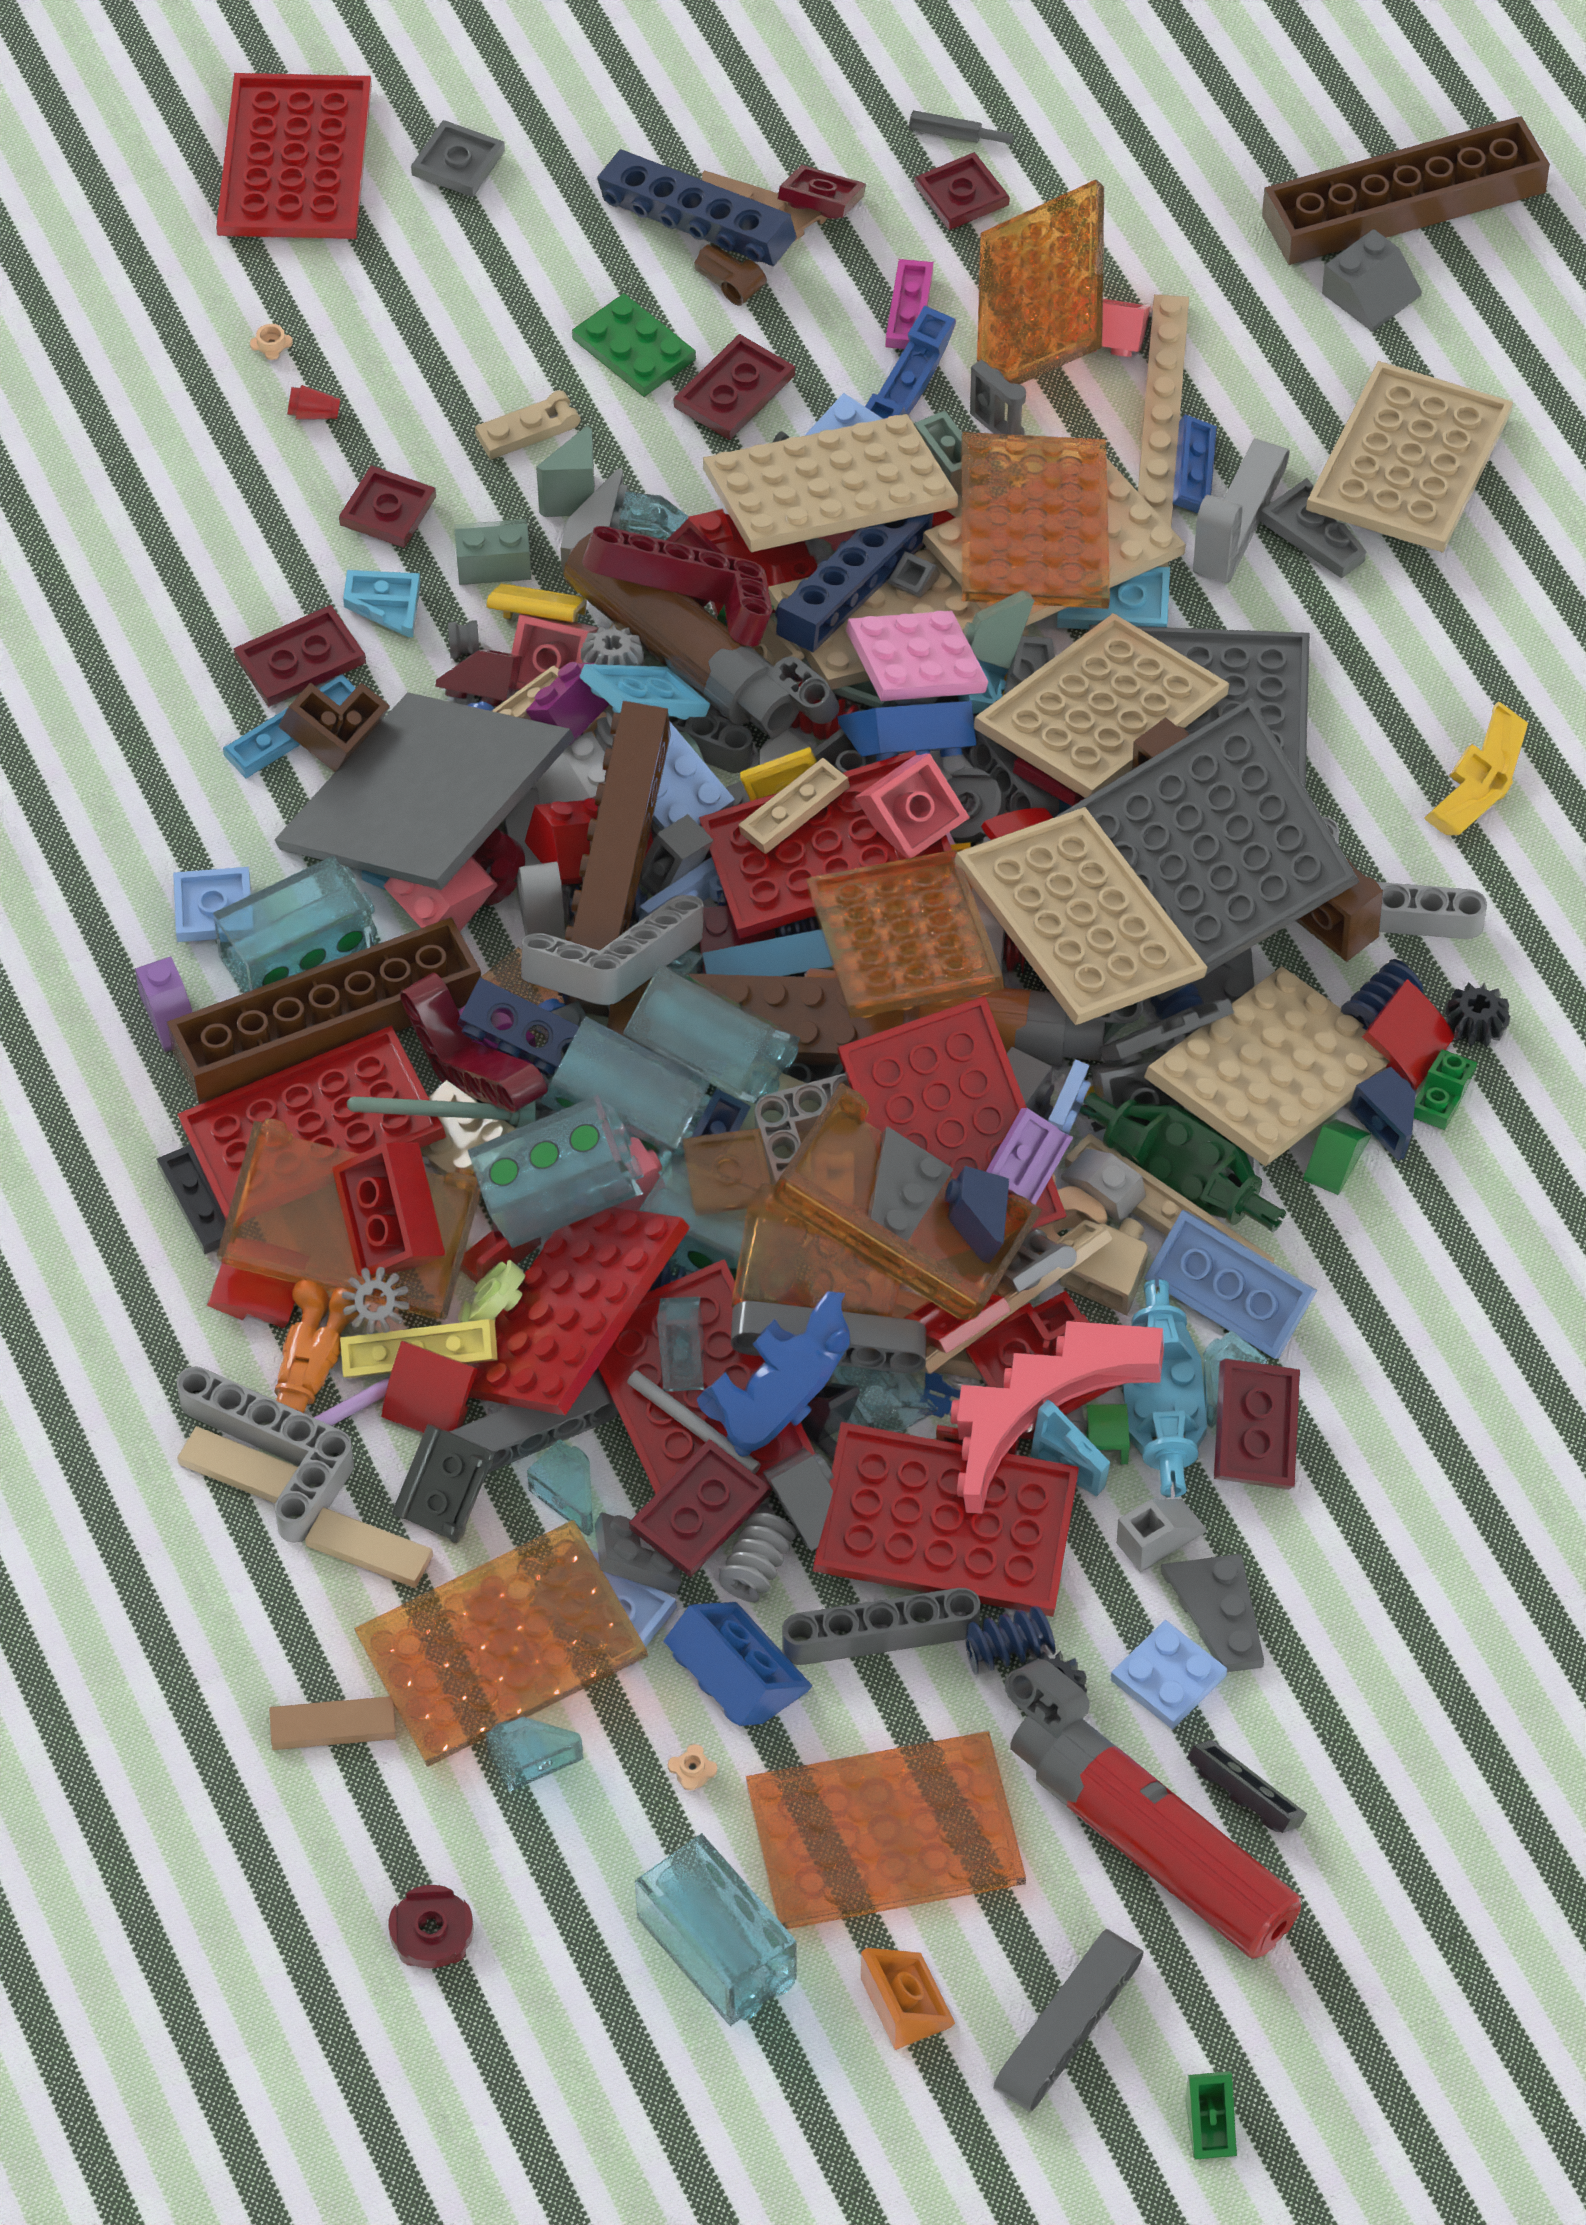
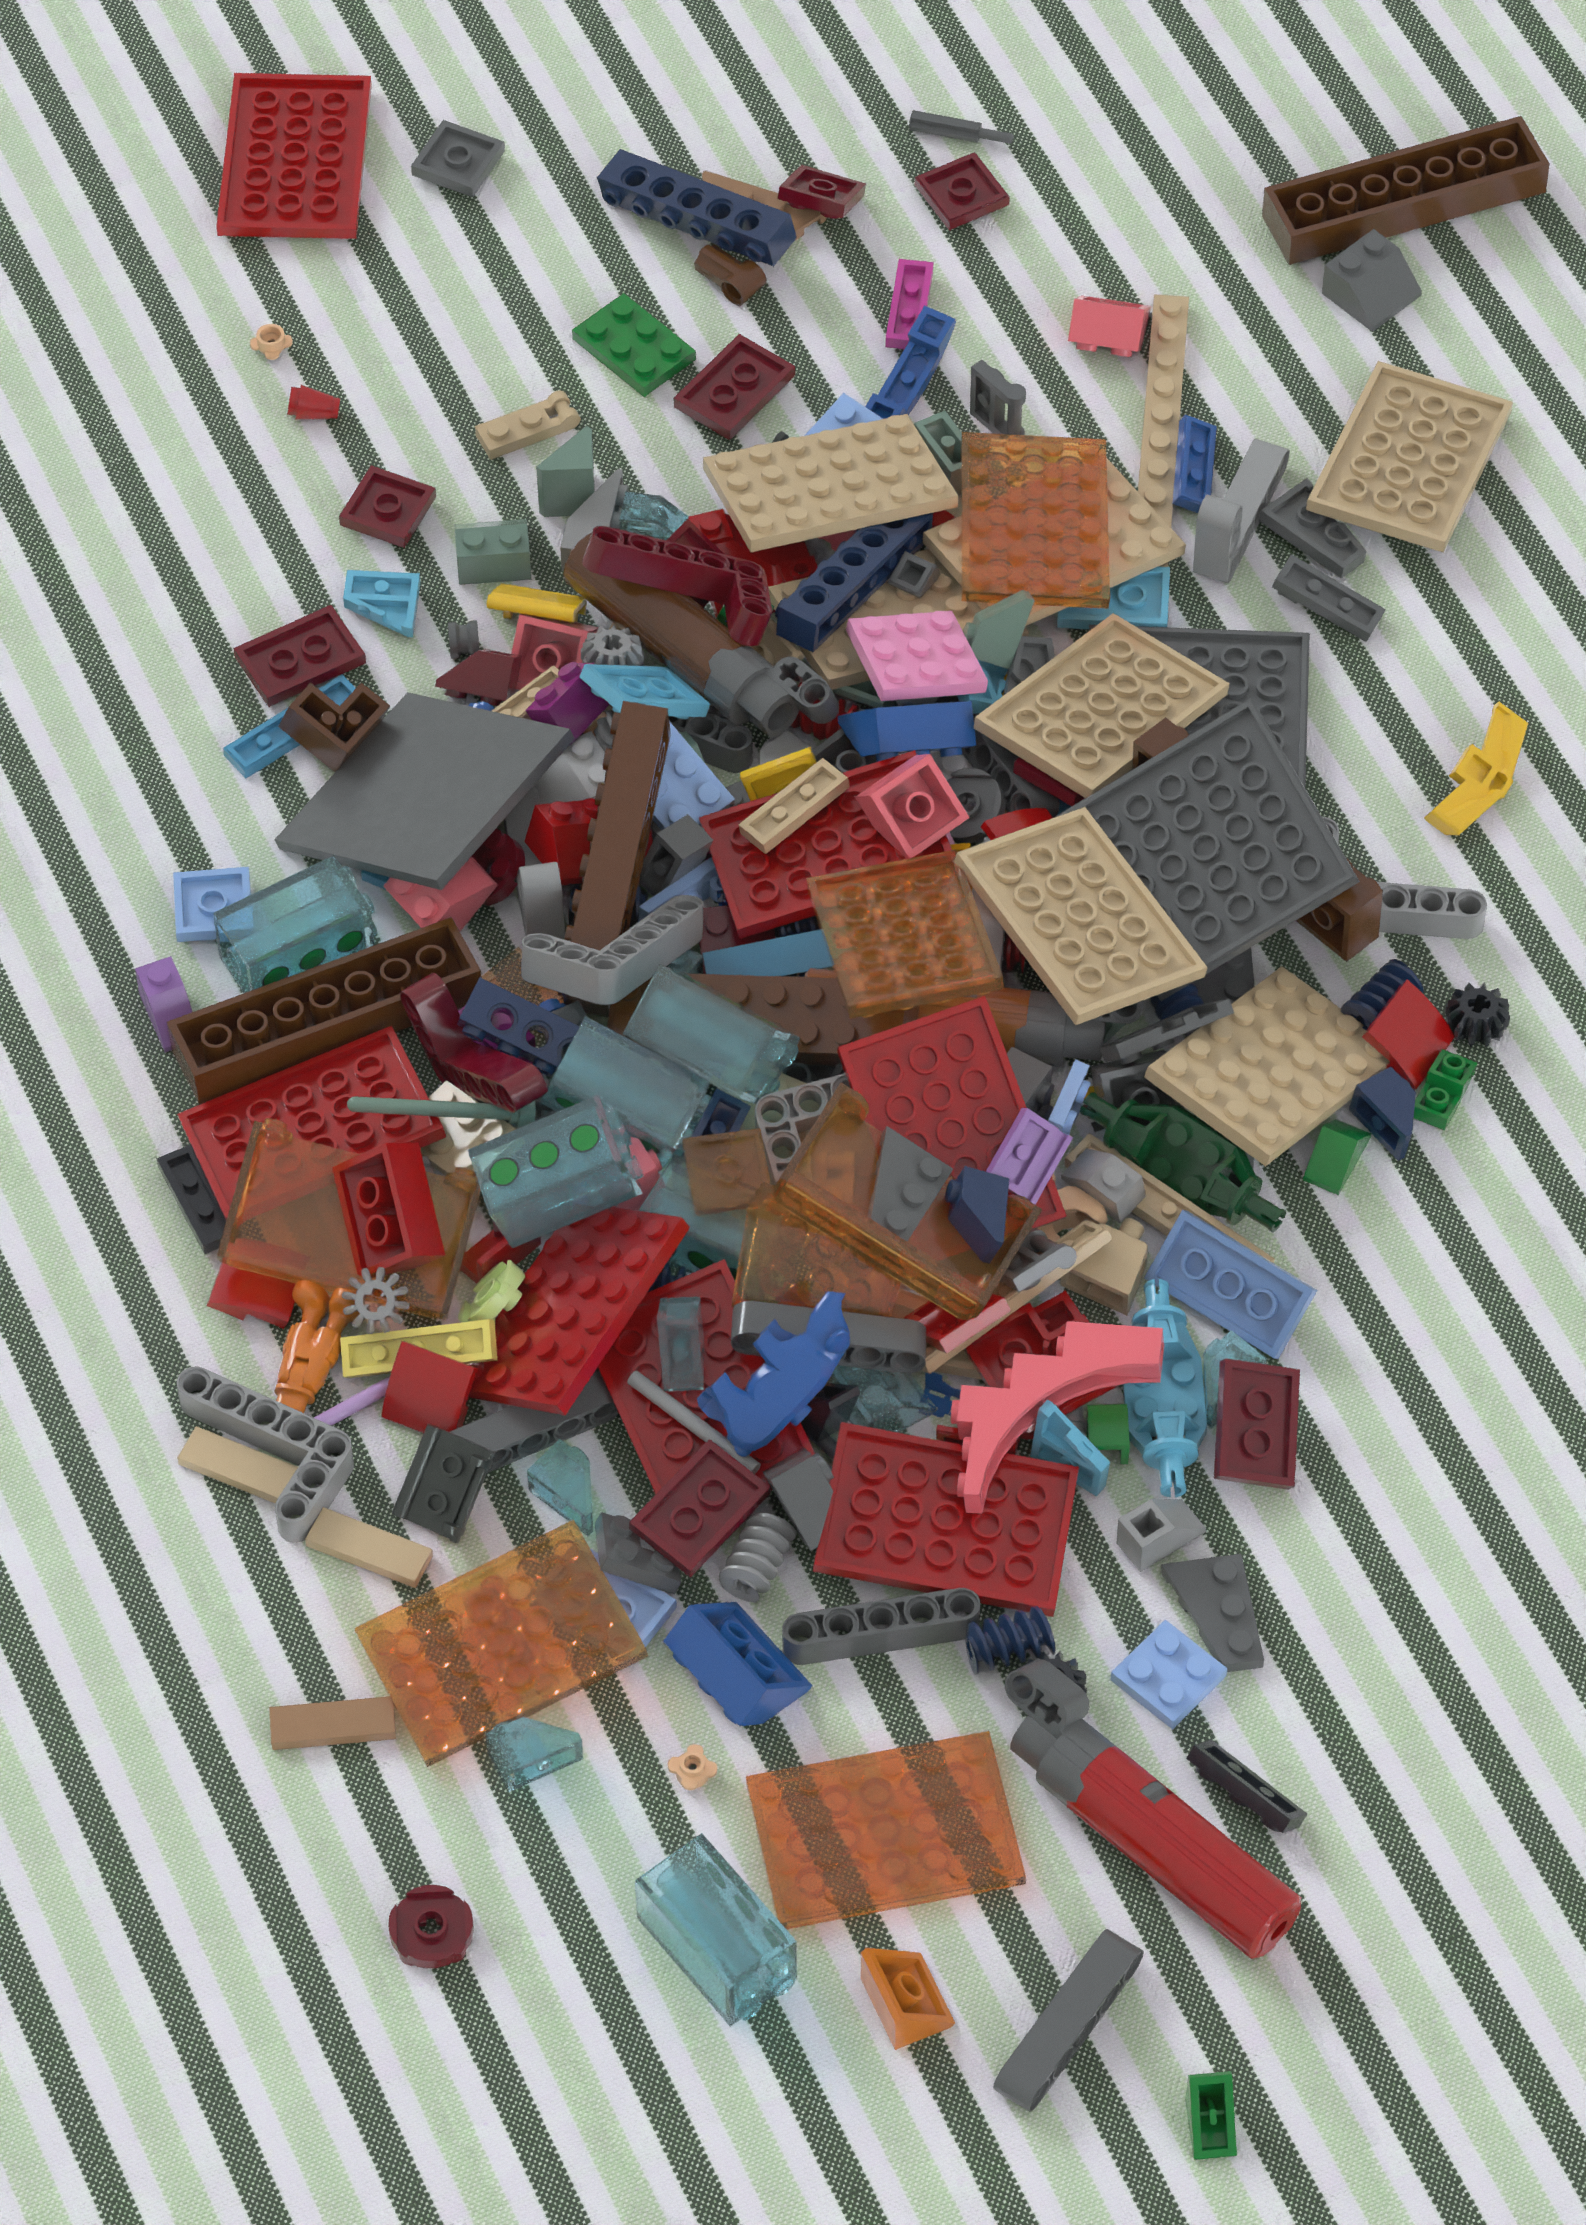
(1043, 286): clear orange plate -> none
(1328, 598): none -> dark grey hinge

